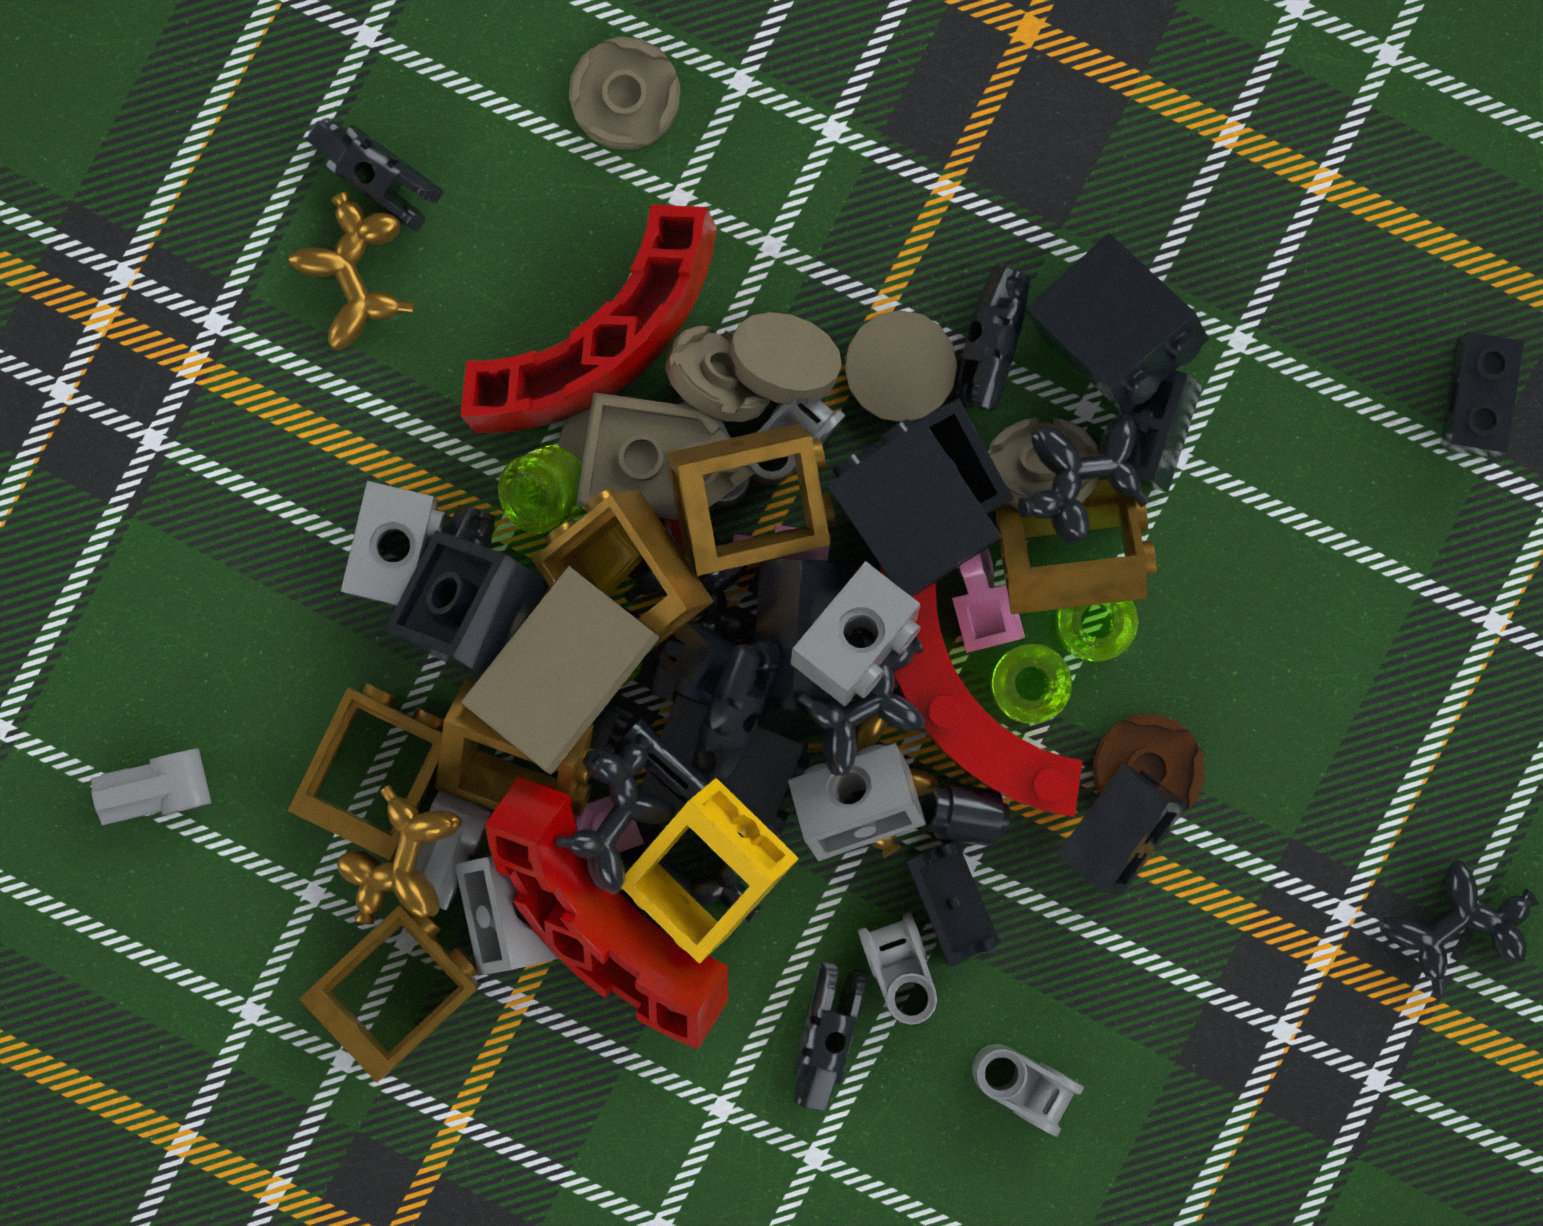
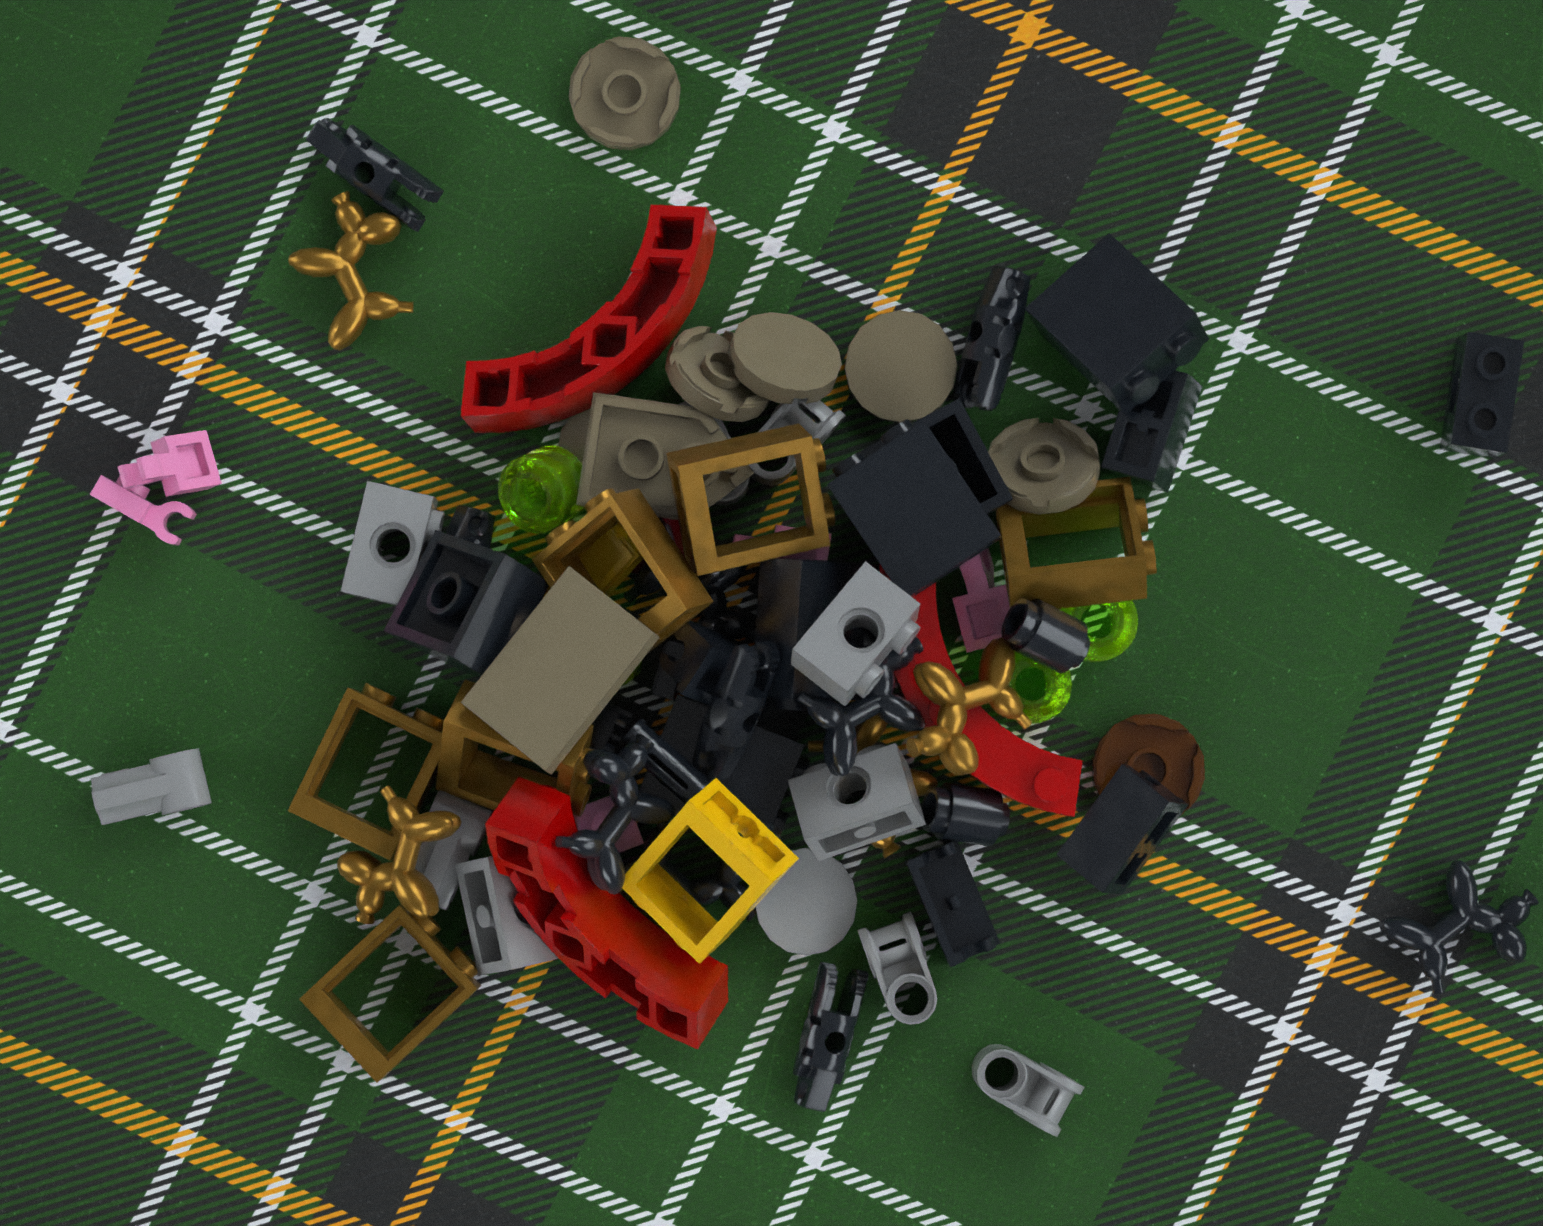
(133, 504): none -> bright pink plate
(179, 461): none -> bright pink plate
(809, 905): none -> light grey sticker
(945, 690): none -> pearl gold piece
(1046, 634): none -> black brick
(1062, 458): black piece -> none

